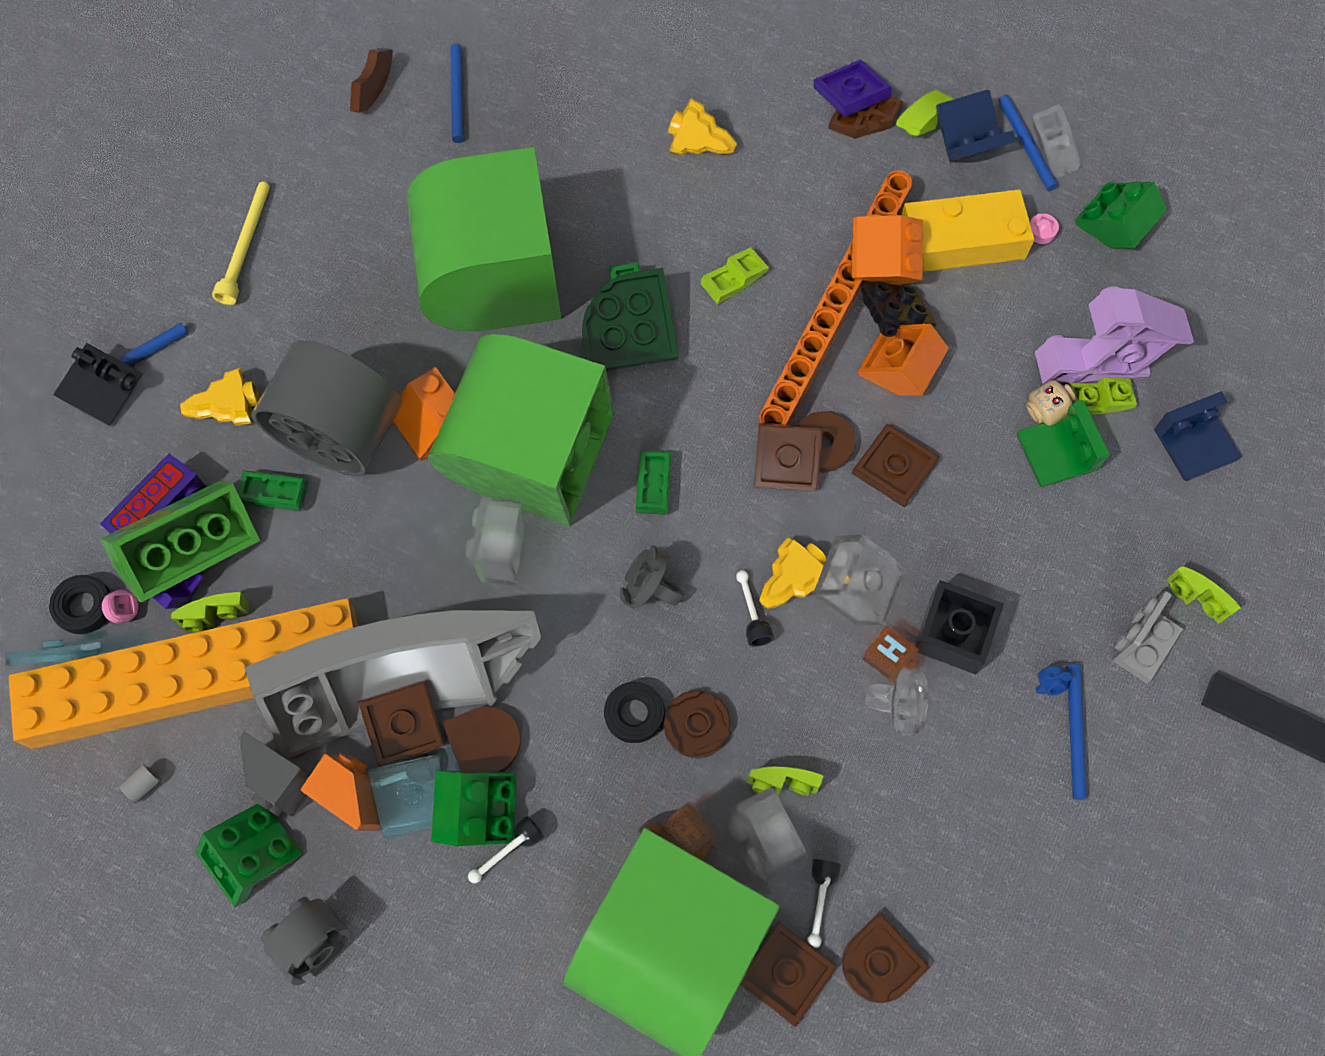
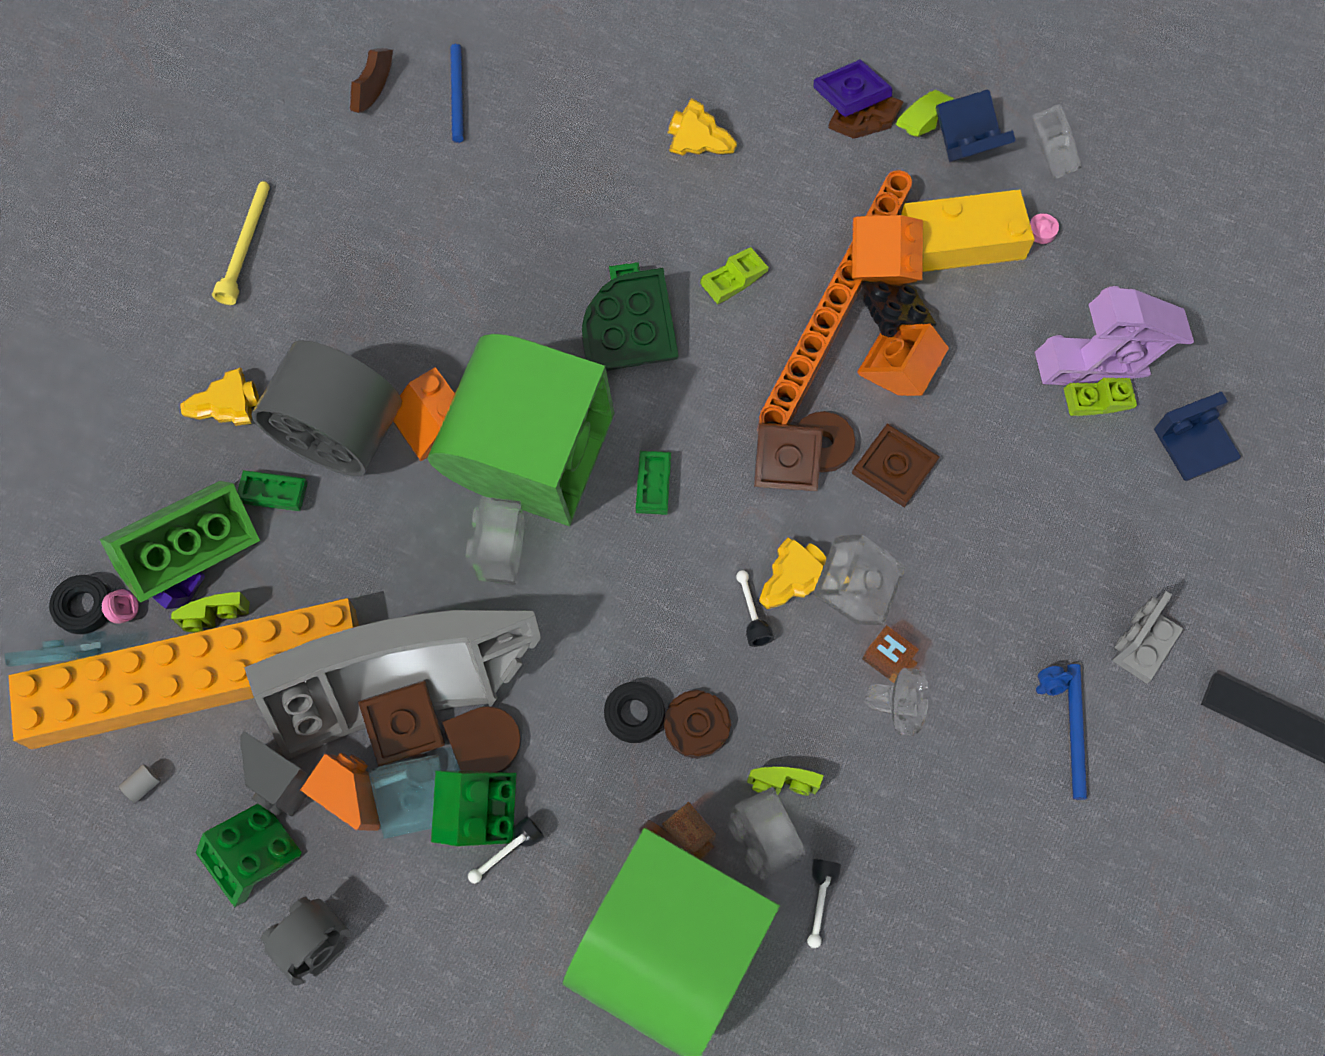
(97, 383): black hinge -> none
(153, 345): blue bar -> none
(160, 488): brick -> none
(482, 243): bright green brick -> none
(647, 578): dark grey tile -> none
(787, 974): reddish brown tile -> none
(881, 962): reddish brown tile -> none
(958, 627): black brick -> none
(1028, 143): blue bar -> none
(1050, 402): tan head -> none
(1064, 449): green bracket -> none
(1122, 213): green slope -> none
(1192, 585): lime slope -> none

